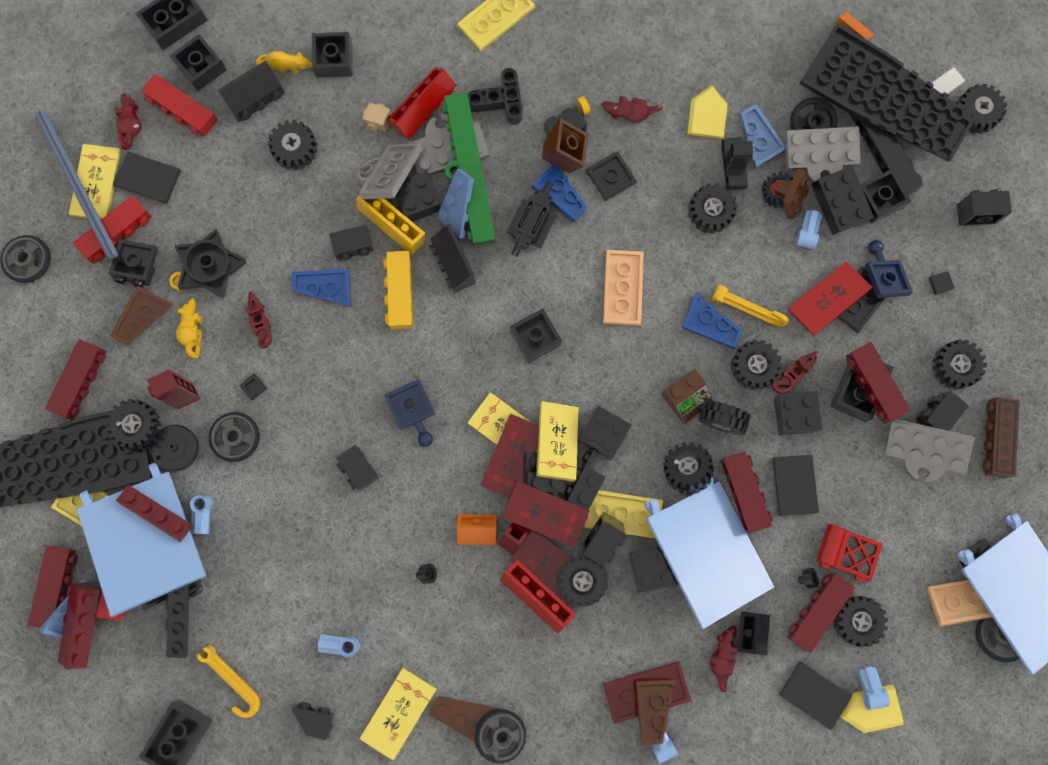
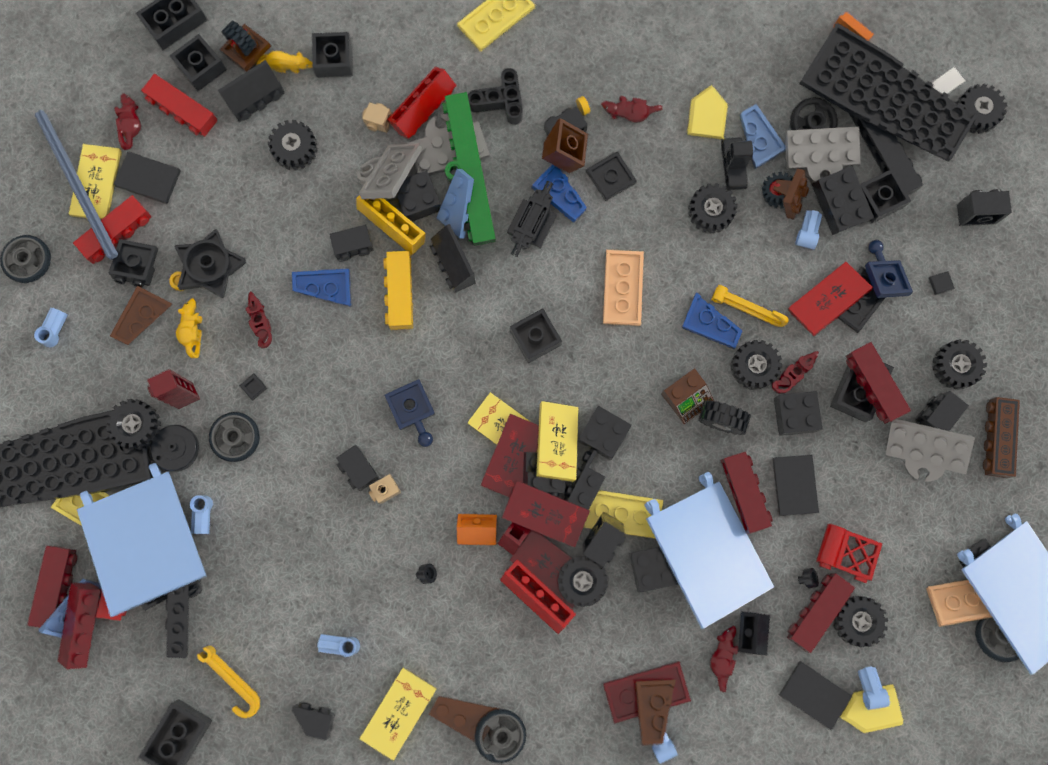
(51, 326): none -> light blue piece
(76, 379): dark red brick -> none
(154, 513): dark red plate -> none
(243, 45): none -> plate
(391, 489): none -> tan brick
(692, 459): black wheel -> none

